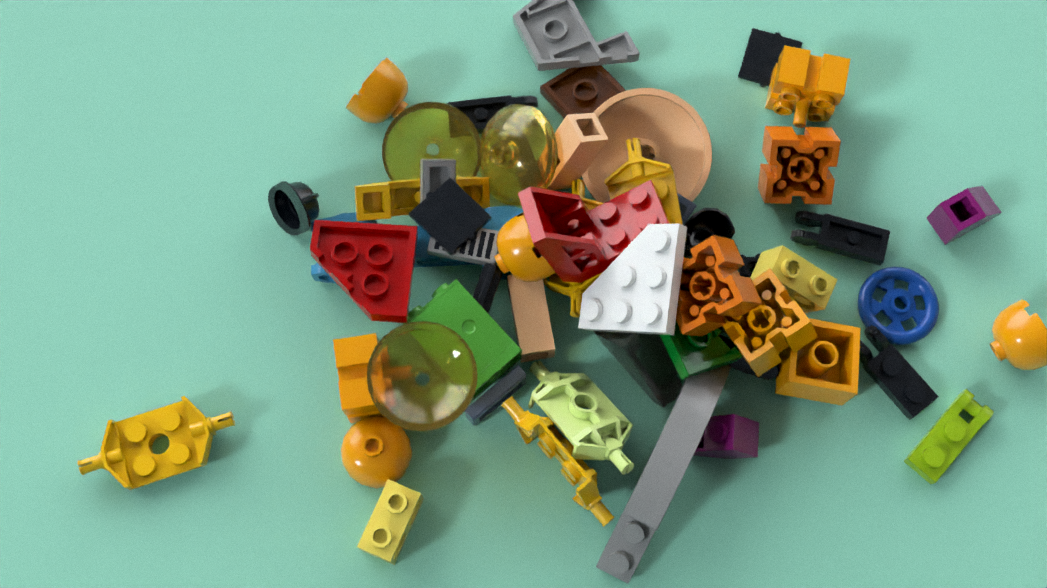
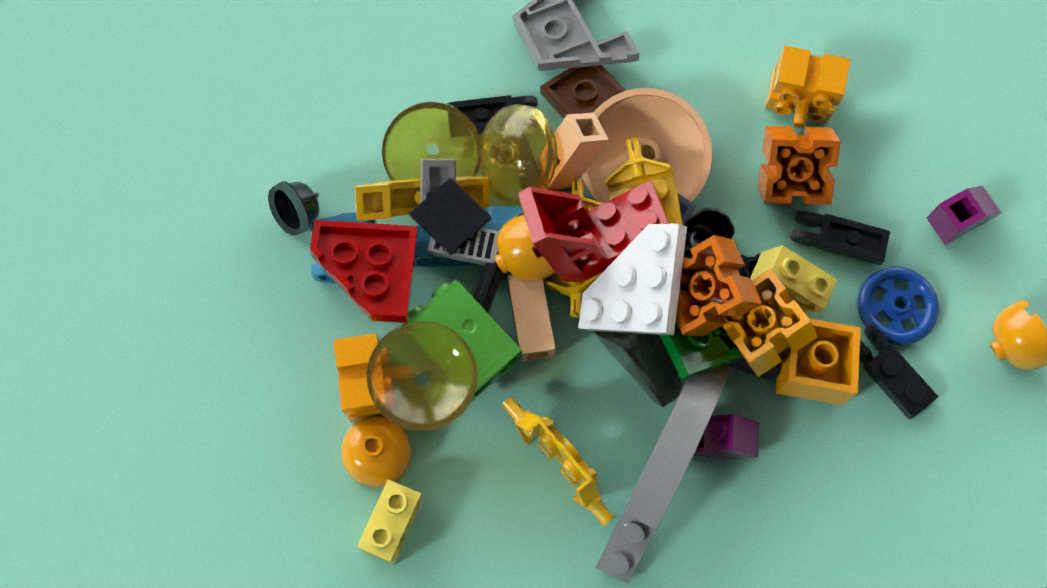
(129, 442): yellow plate -> none
(380, 94): light orange cylinder -> none
(496, 395): sand blue tile -> none
(595, 431): yellowish green plate -> none
(762, 55): black piece -> none
(947, 437): lime plate -> none

